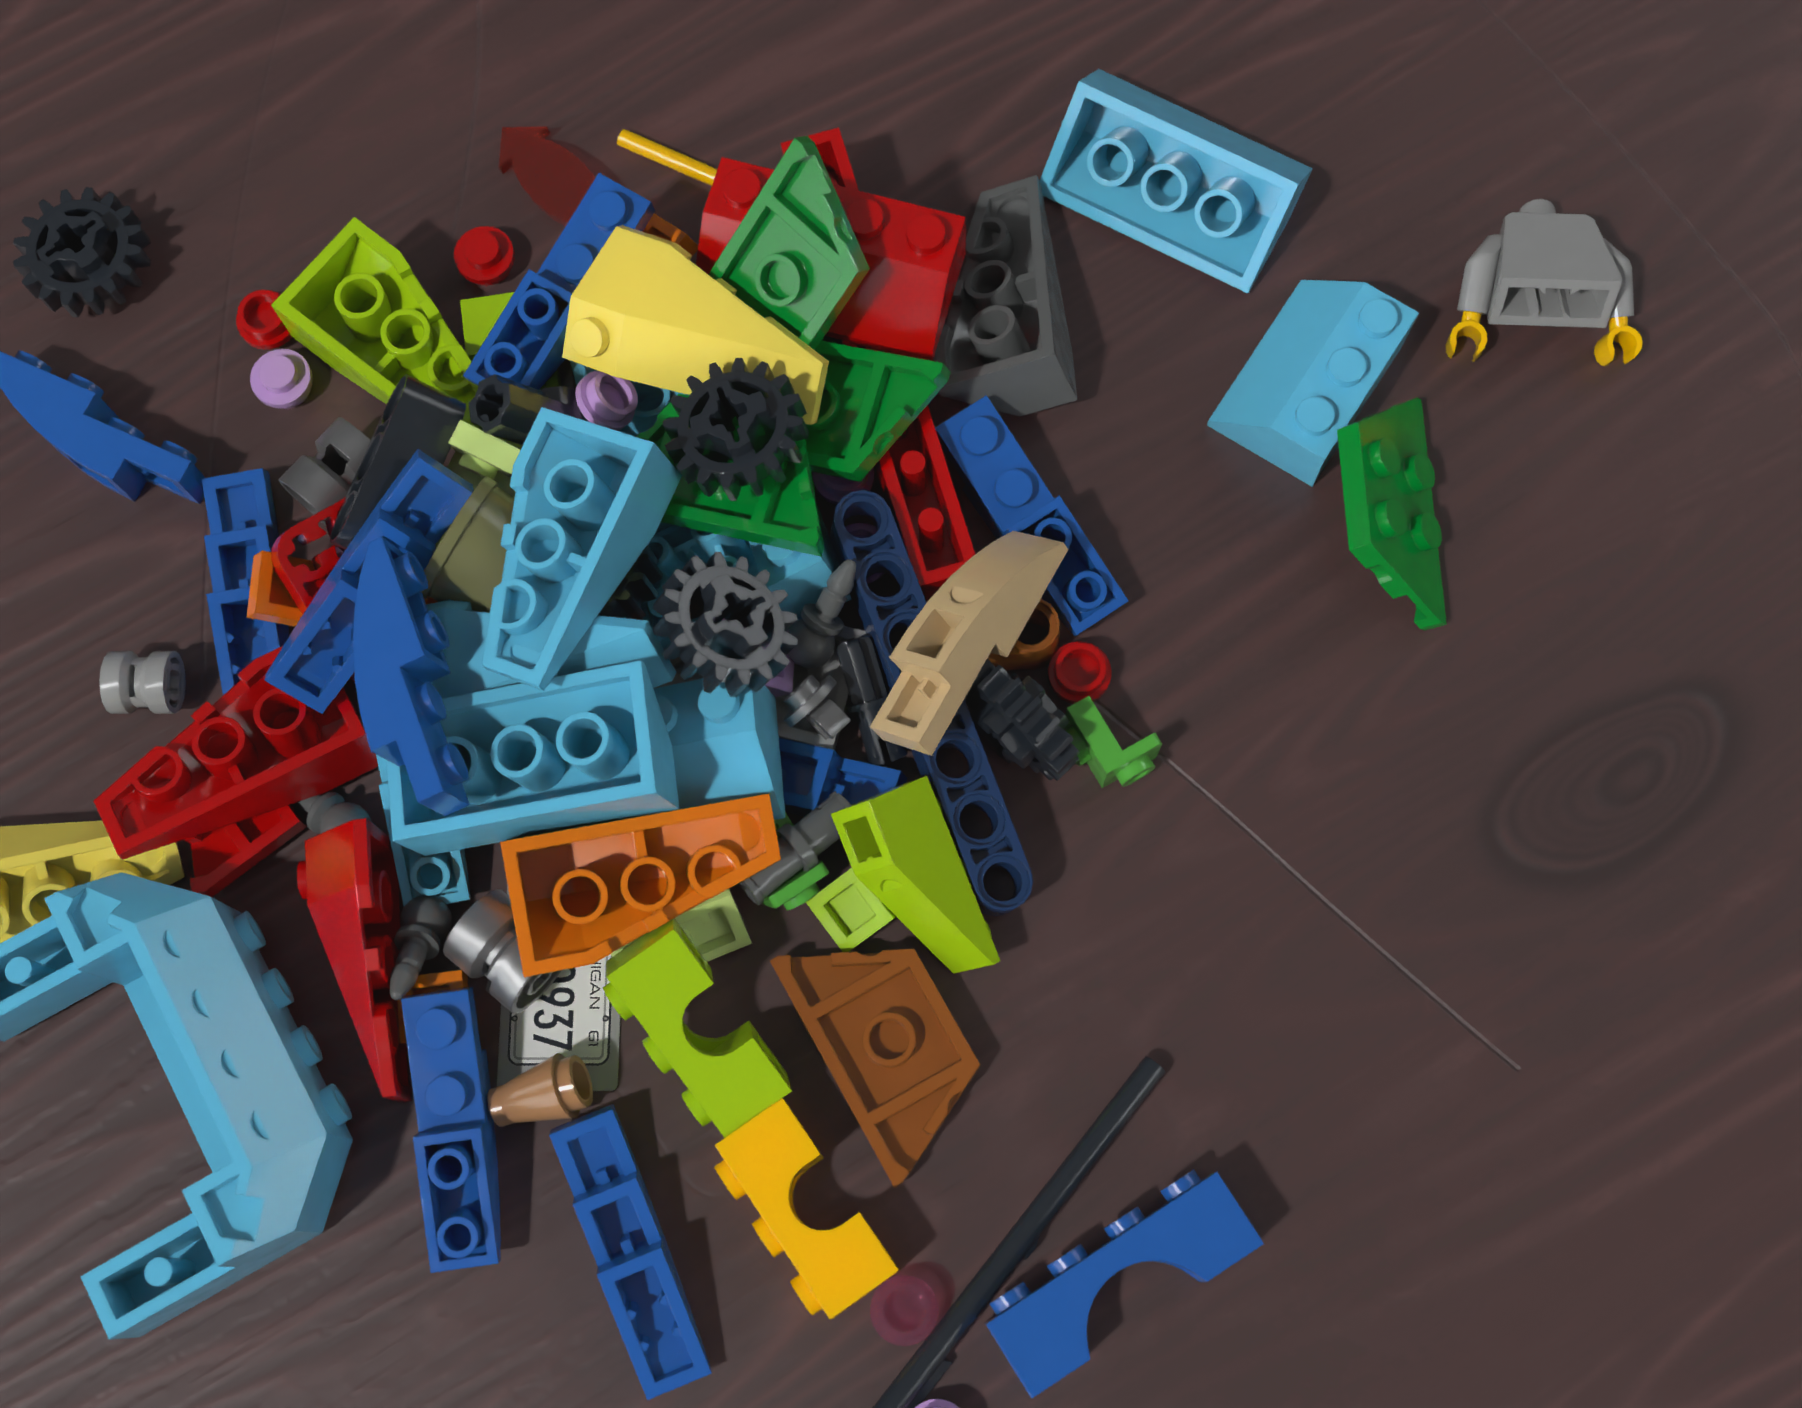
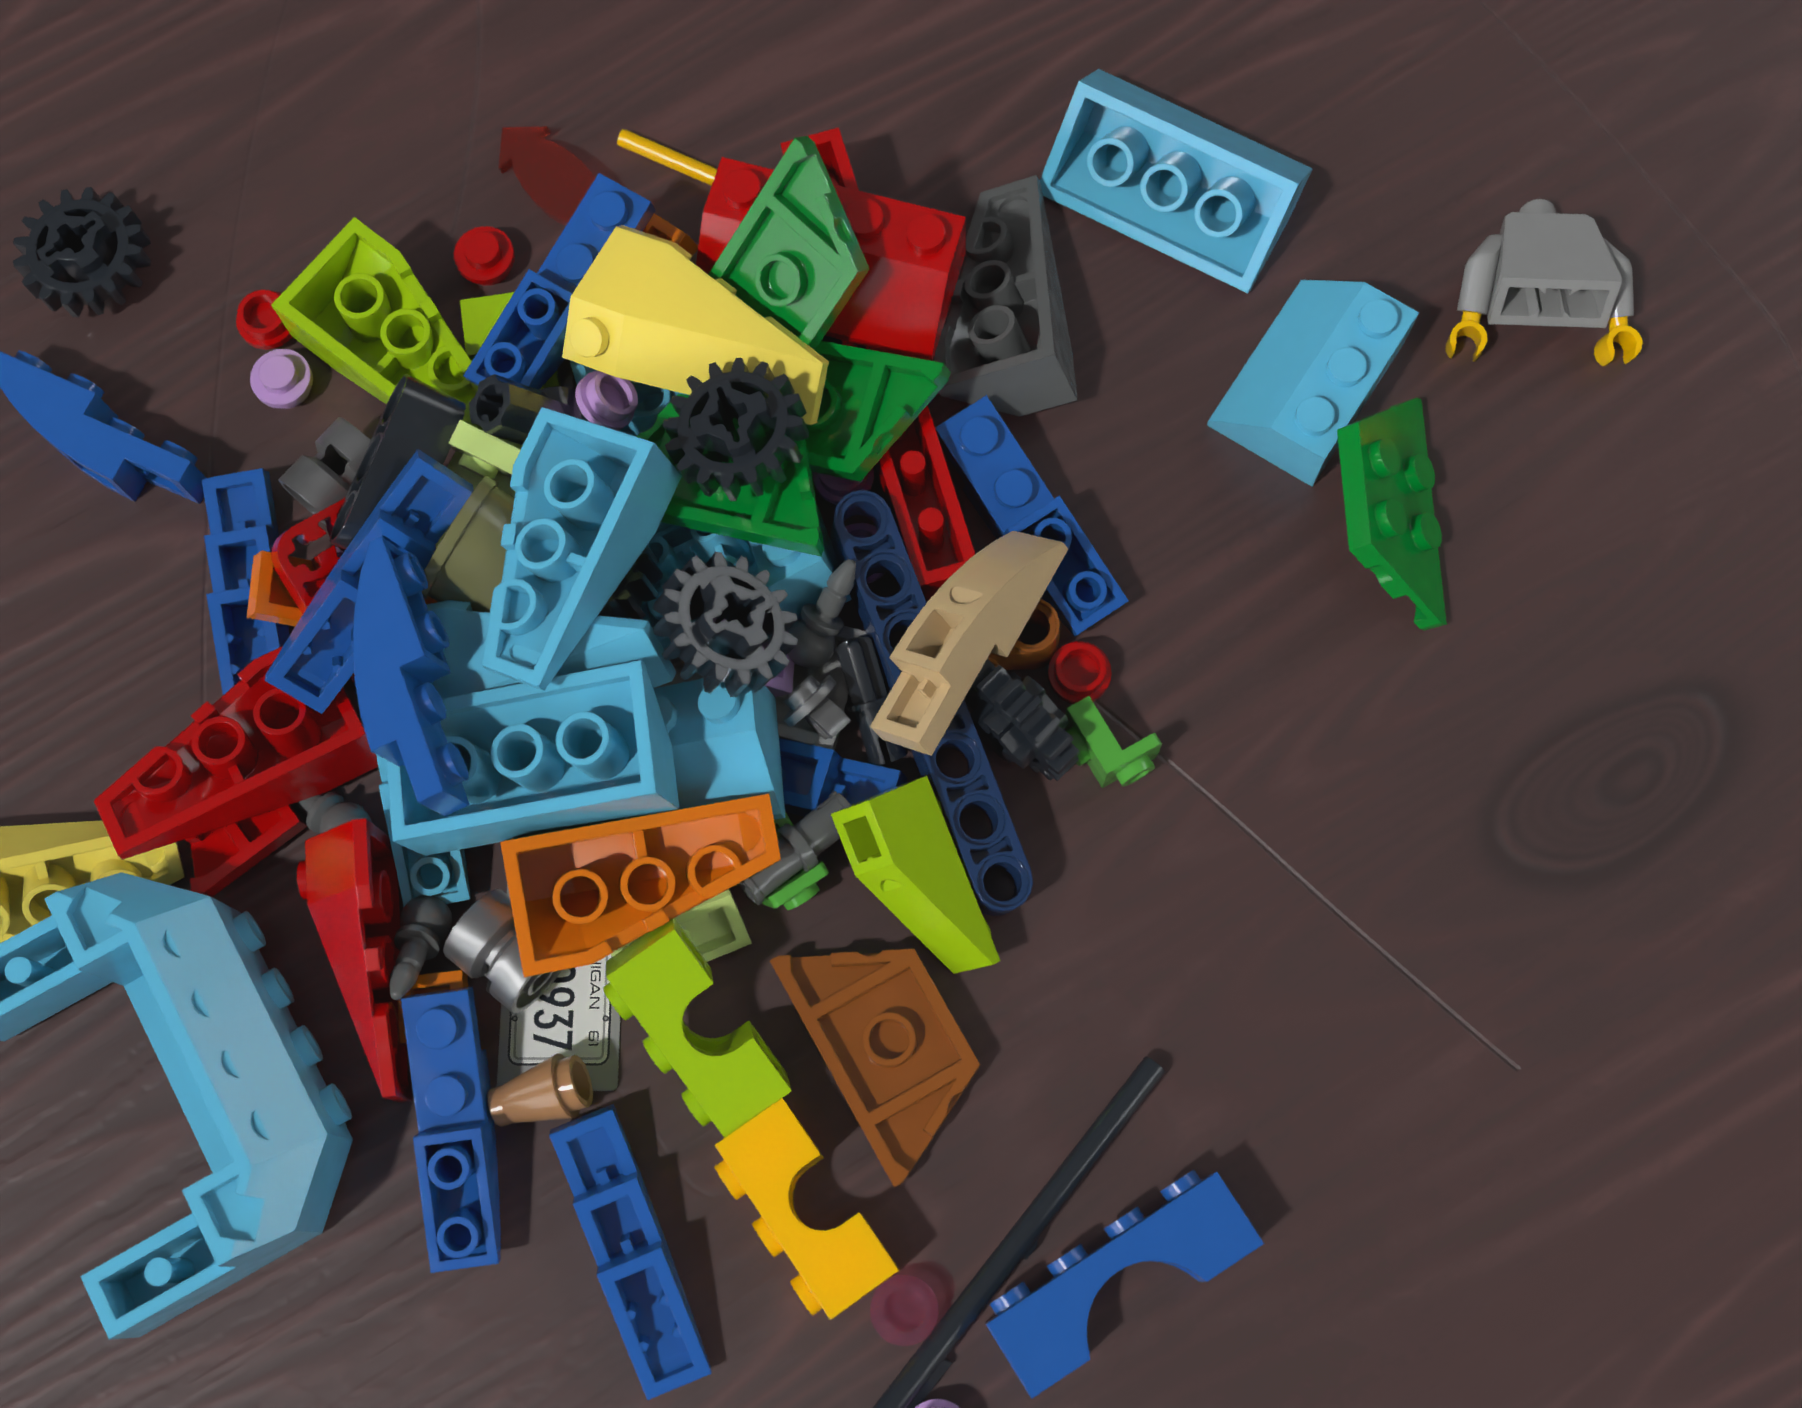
(142, 682): light grey wheel -> none
(849, 911): lime plate -> none

